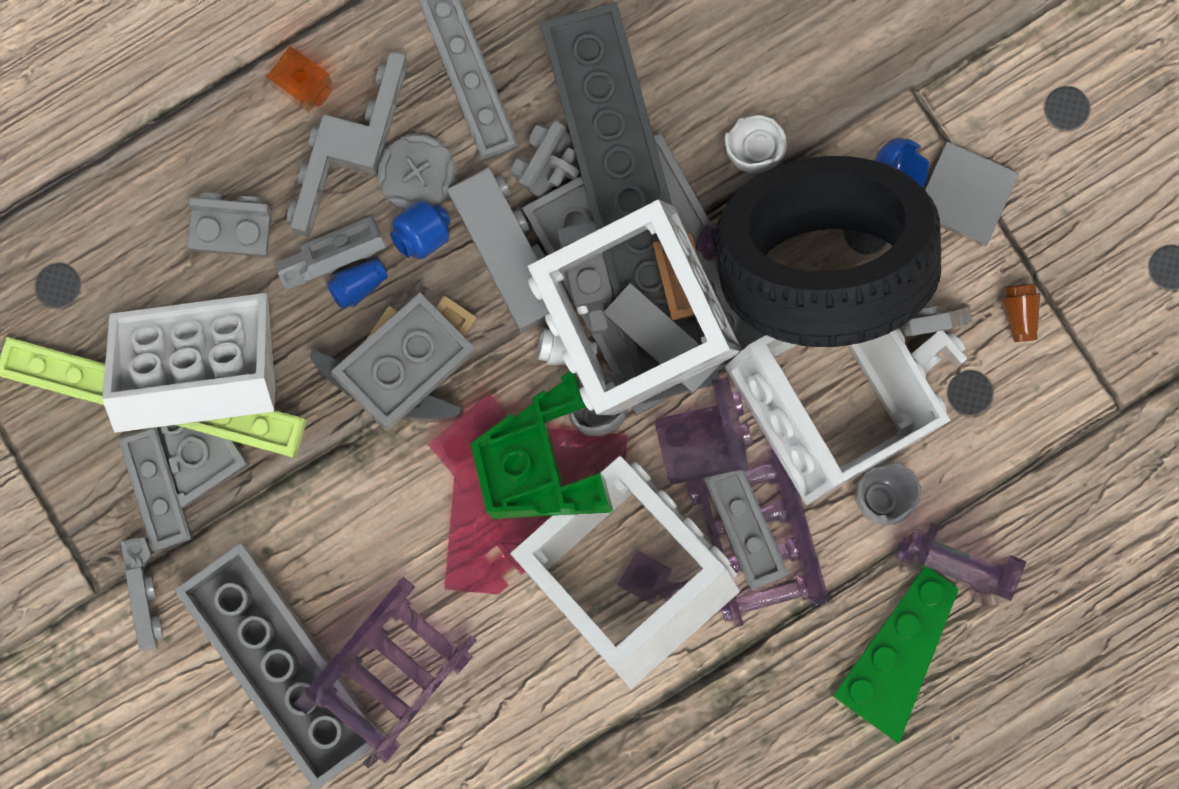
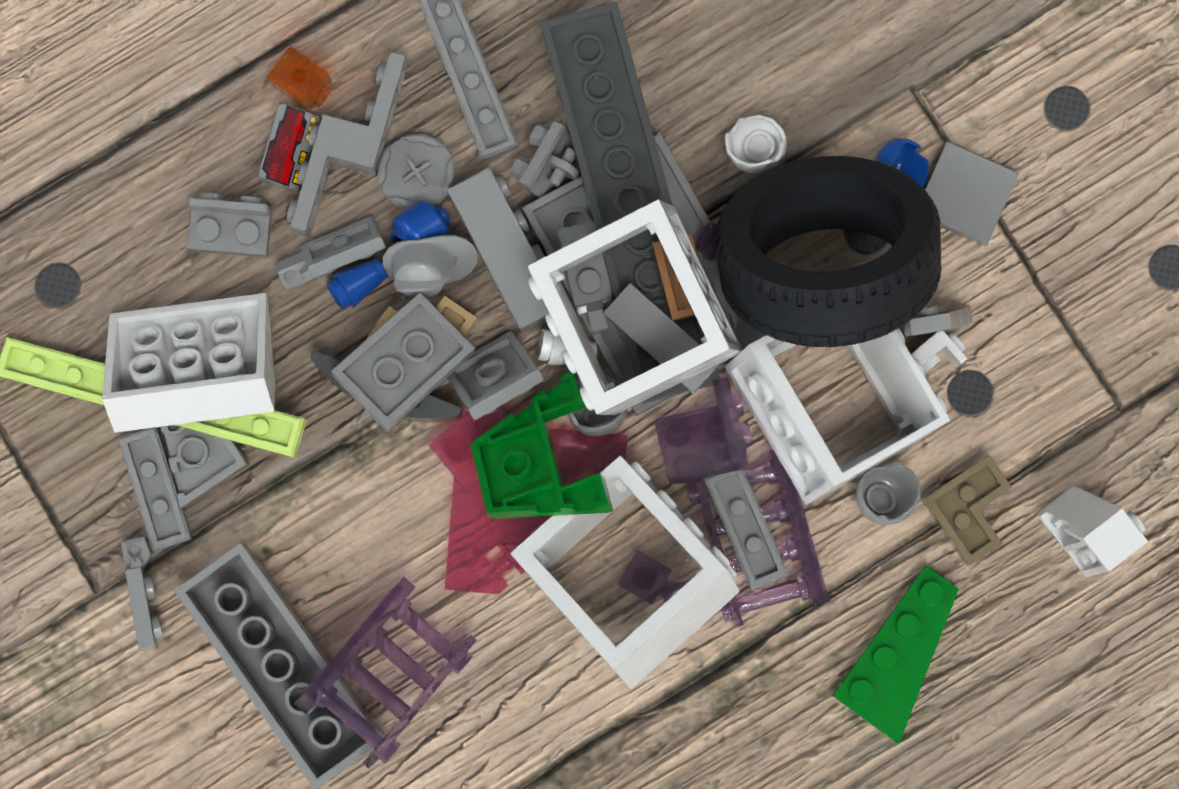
(287, 147): none -> slope
(429, 263): none -> light grey piece
(494, 375): none -> light grey plate
(958, 508): none -> dark tan plate
(991, 581): clear purple fence -> none
(1022, 311): dark orange cone -> none
(1092, 530): none -> white wedge

